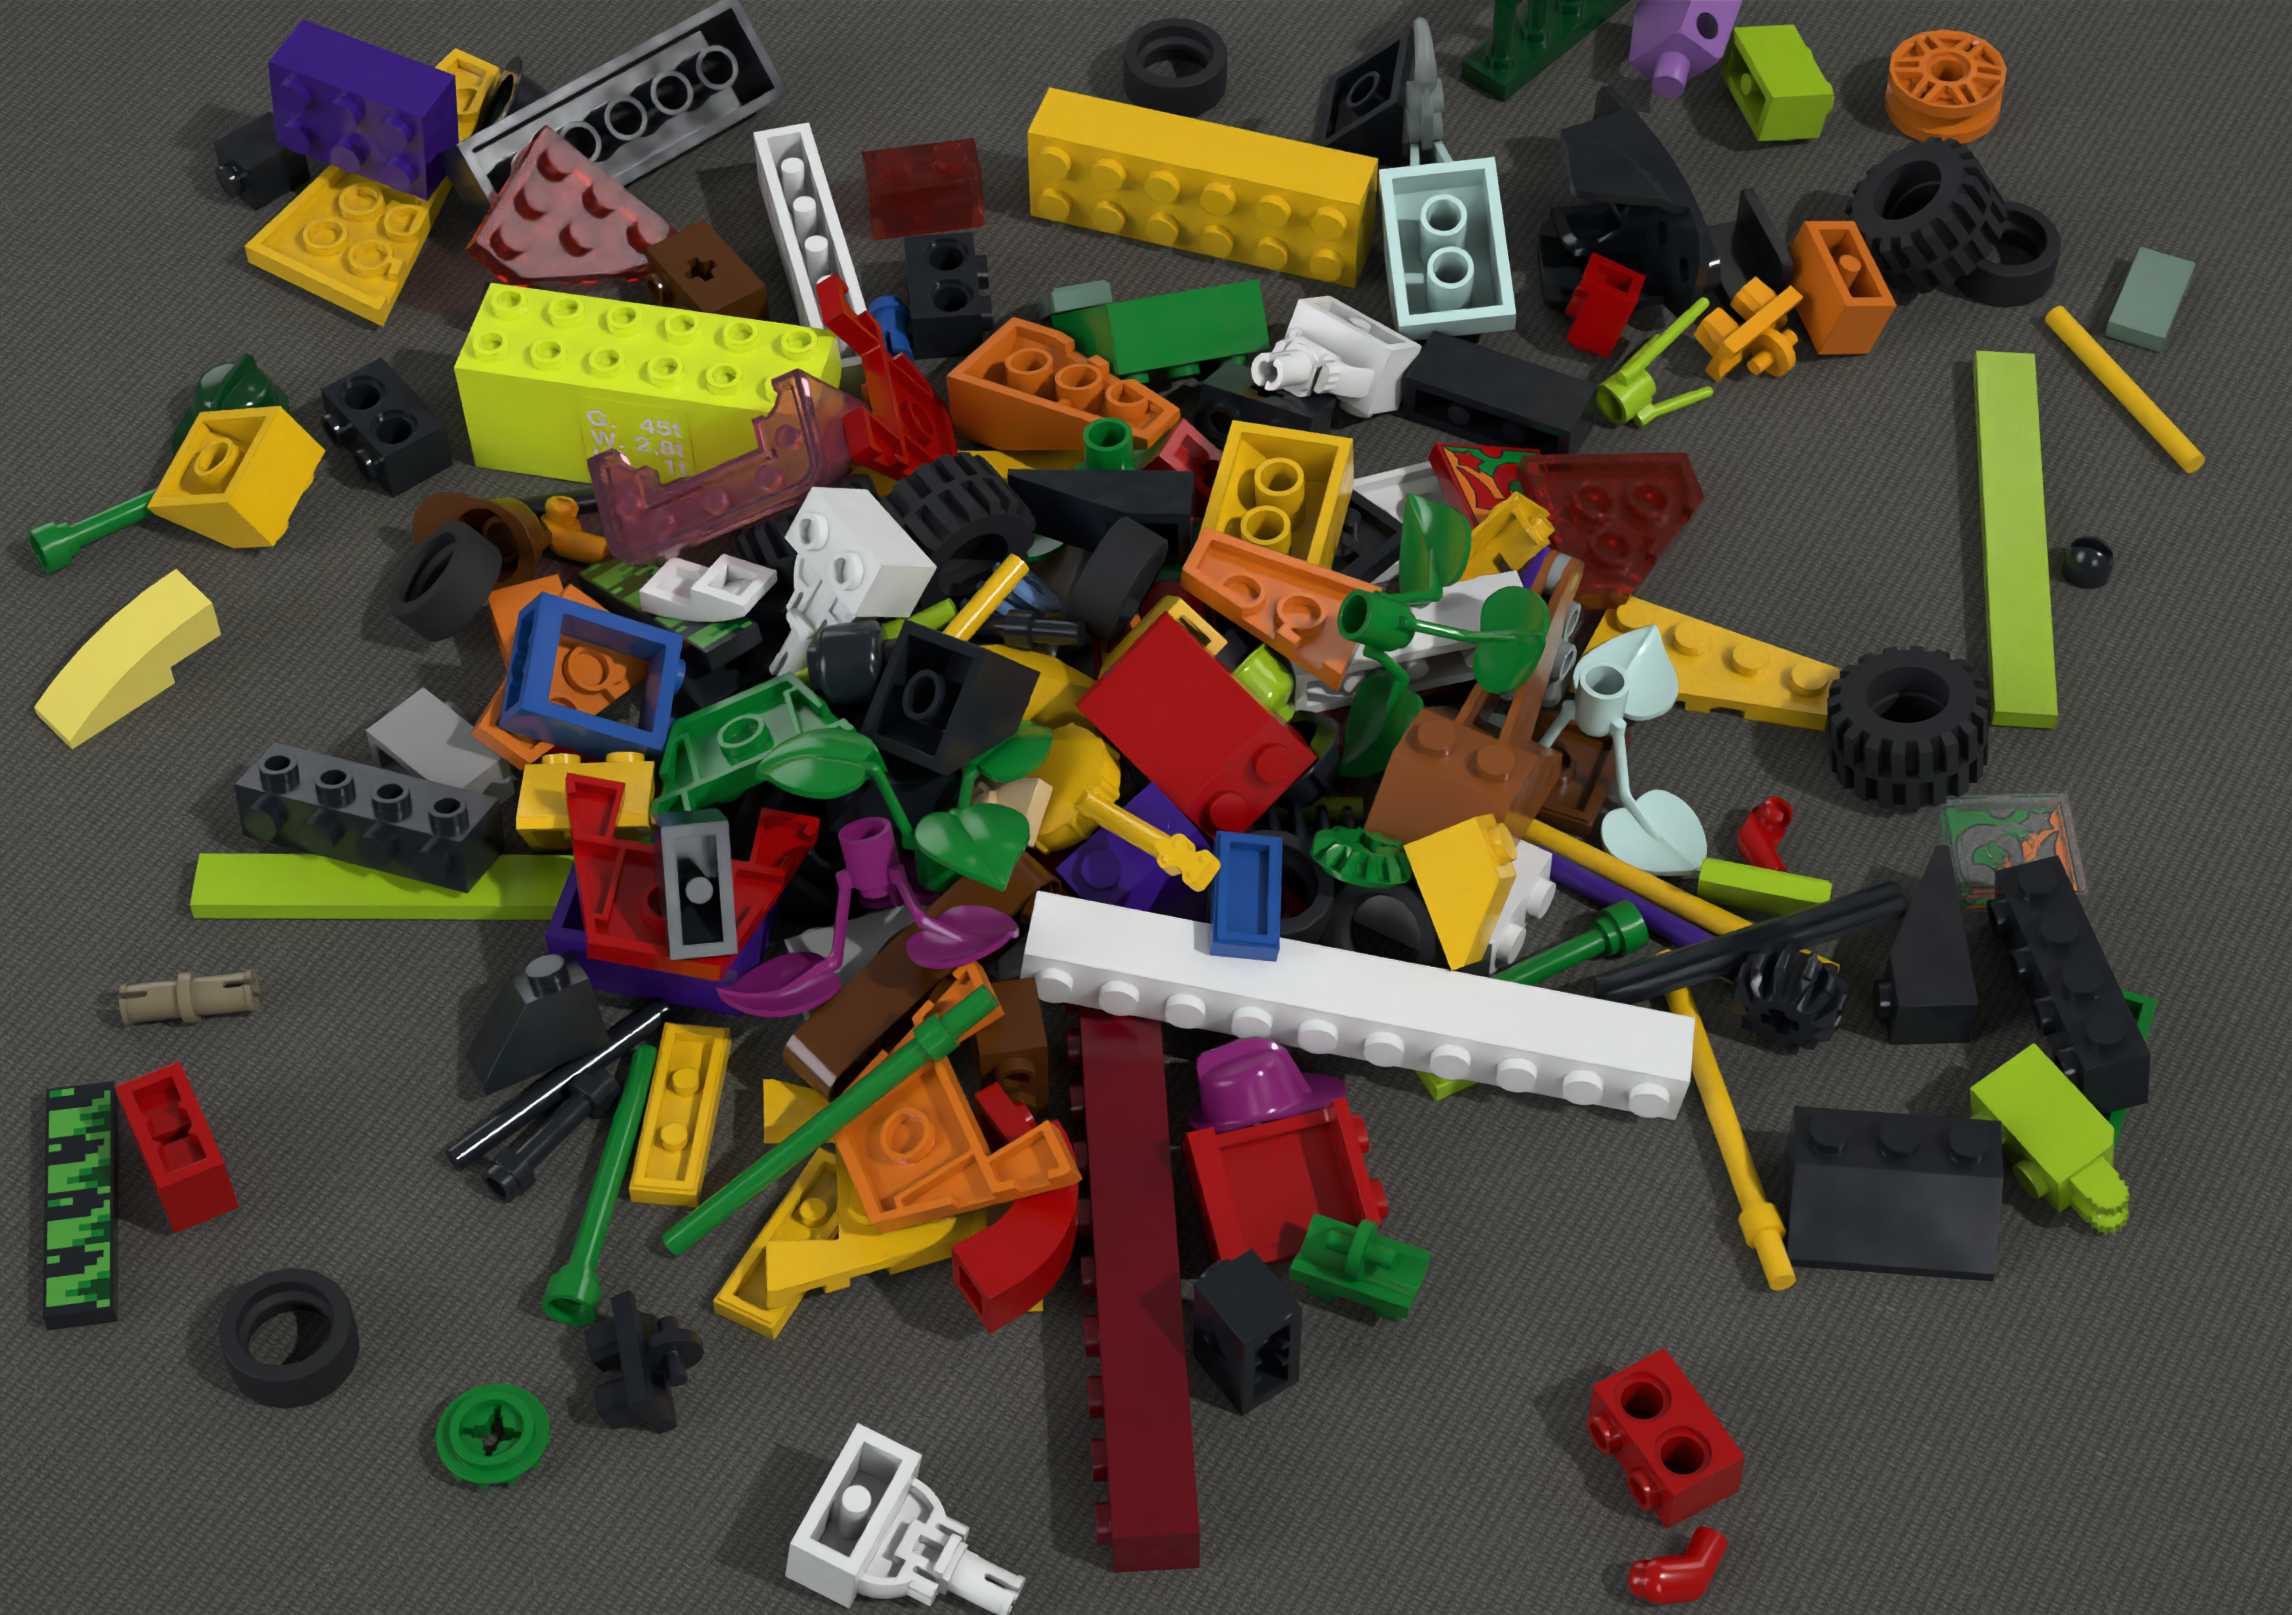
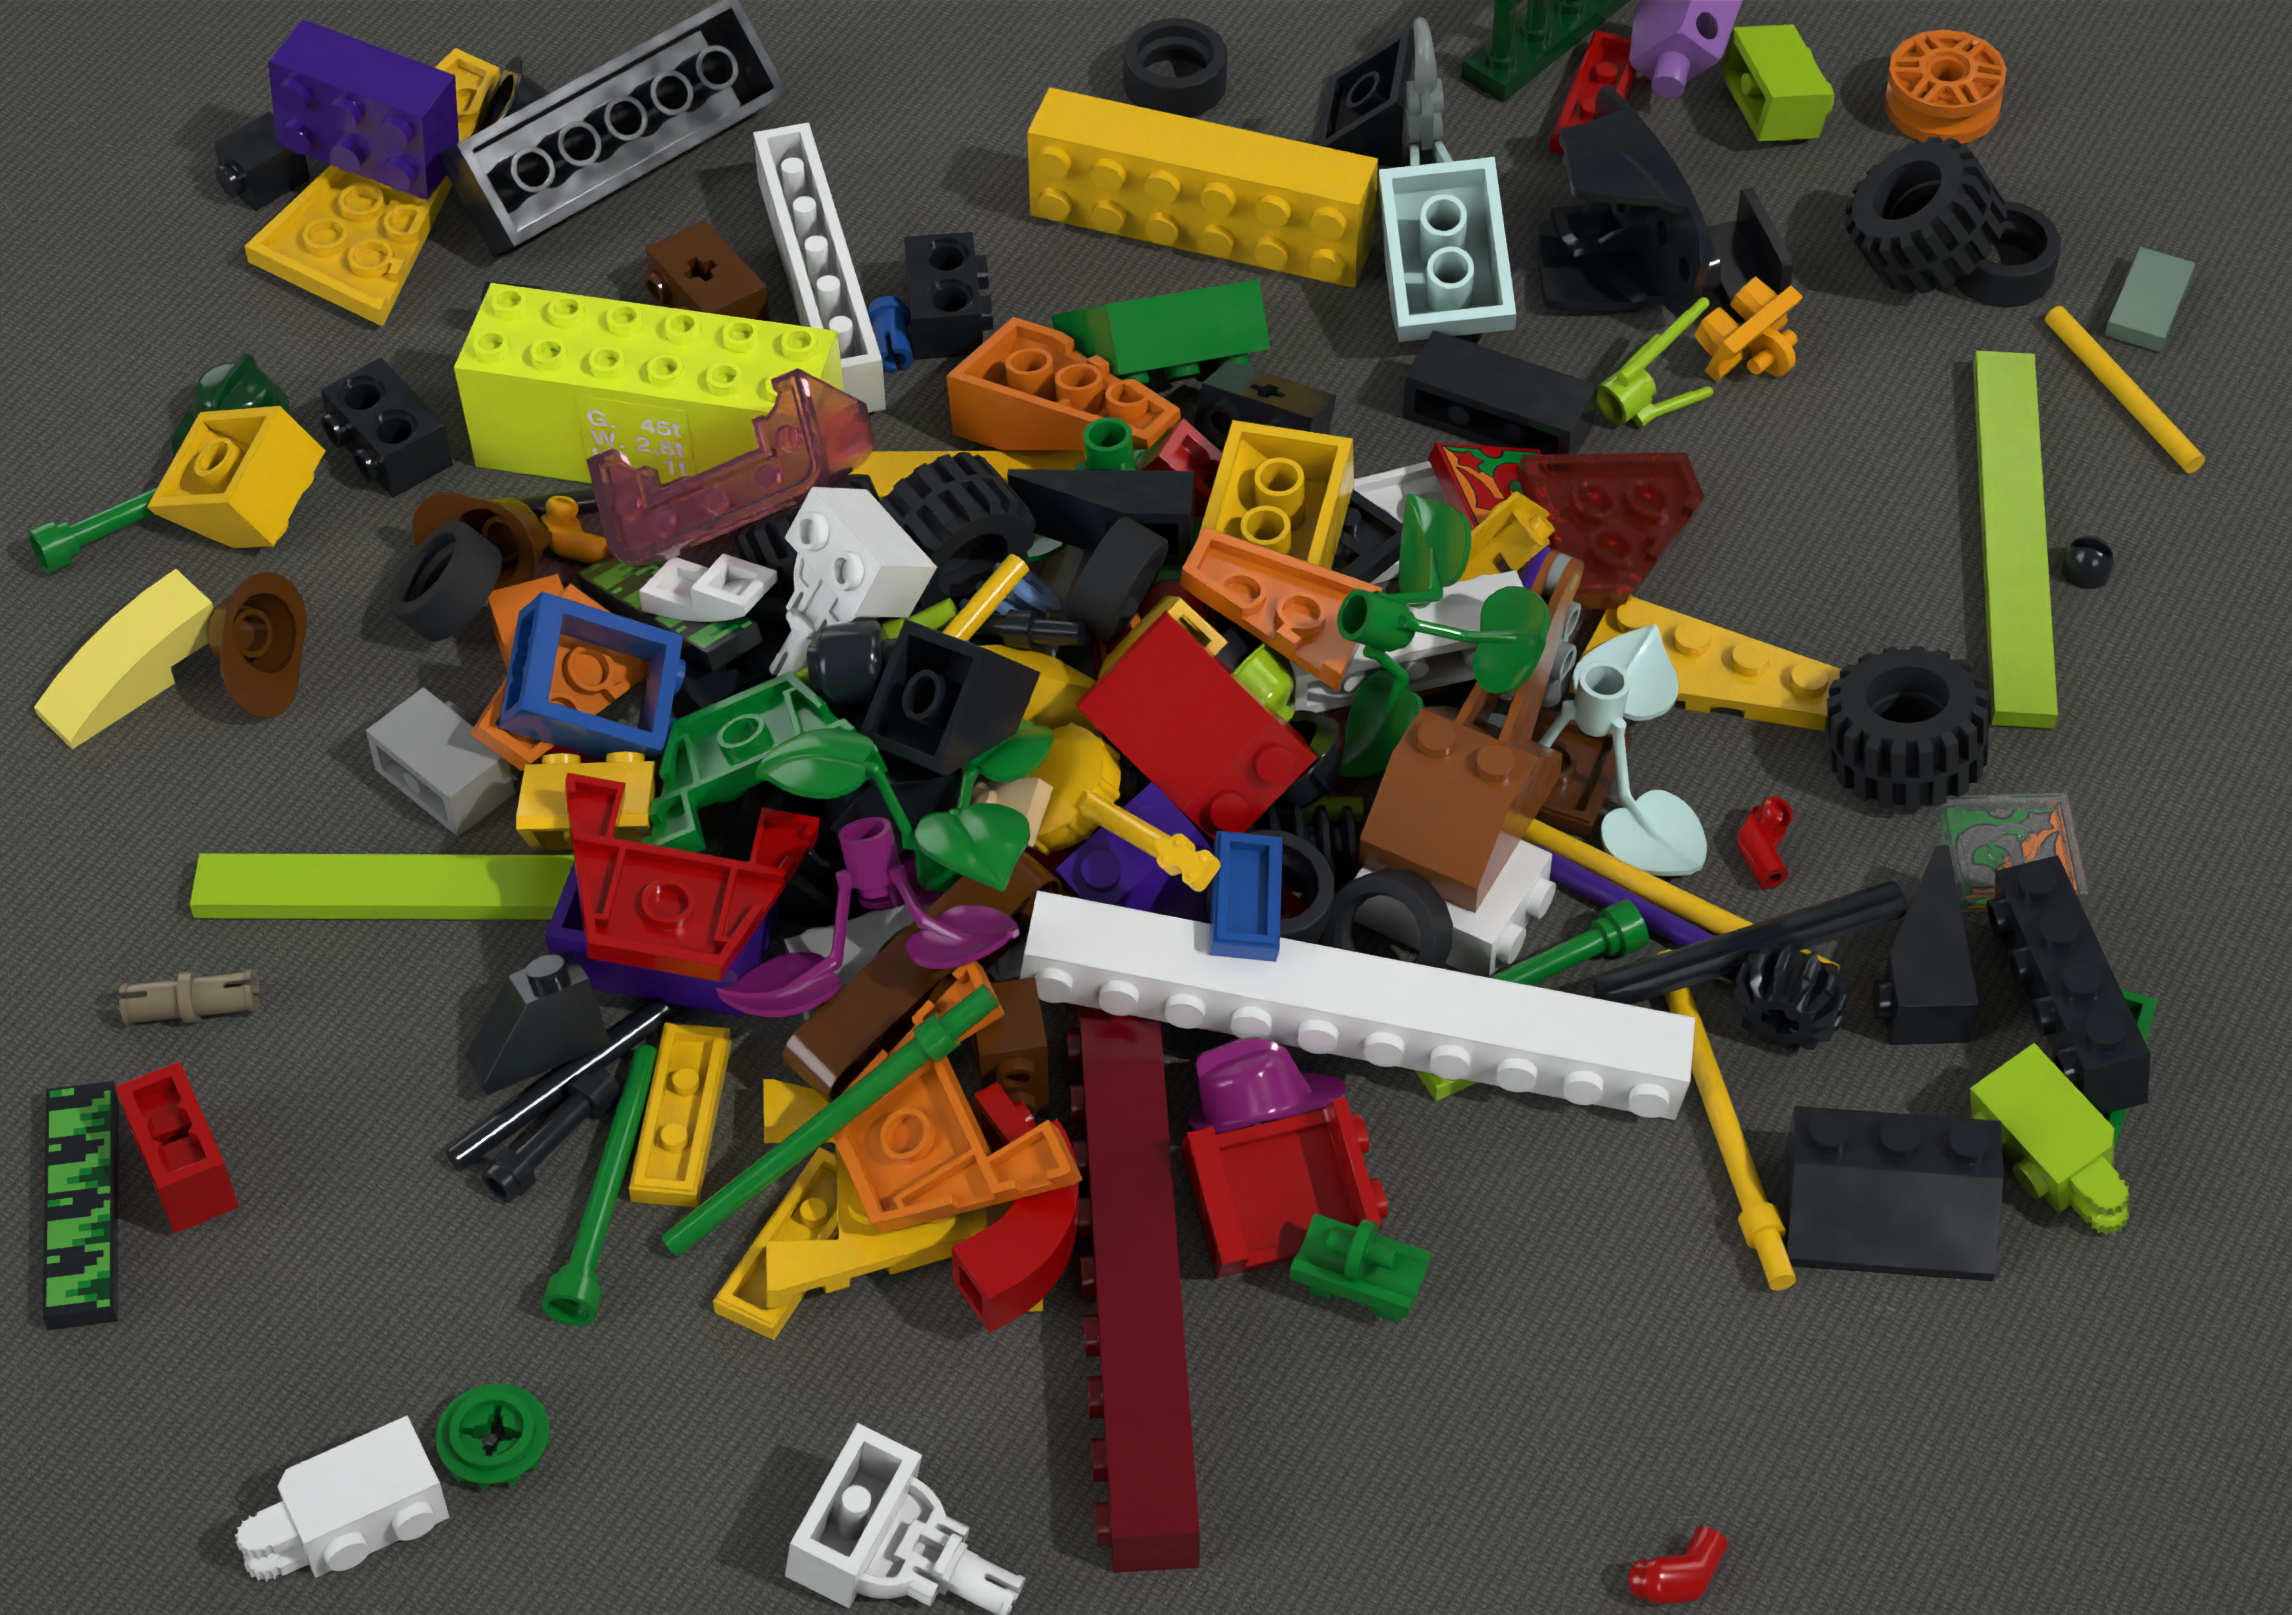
(260, 643): none -> reddish brown piece
(281, 1293): black tyre -> none
(346, 1505): none -> white hinge
(370, 817): black brick -> none
(564, 221): clear red plate -> none
(652, 1360): black hips -> none
(695, 883): black slope -> none
(908, 415): red wing -> none
(923, 189): clear red brick -> none
(1074, 298): sand green tile -> none
(1246, 1331): black brick -> none
(1341, 355): white brick -> none
(1361, 857): green gear -> none
(1465, 883): yellow slope -> none
(1602, 305): red brick -> none
(1603, 64): none -> red tile
(1678, 1433): red brick -> none
(1759, 887): lime tile -> none
(1840, 286): orange brick -> none

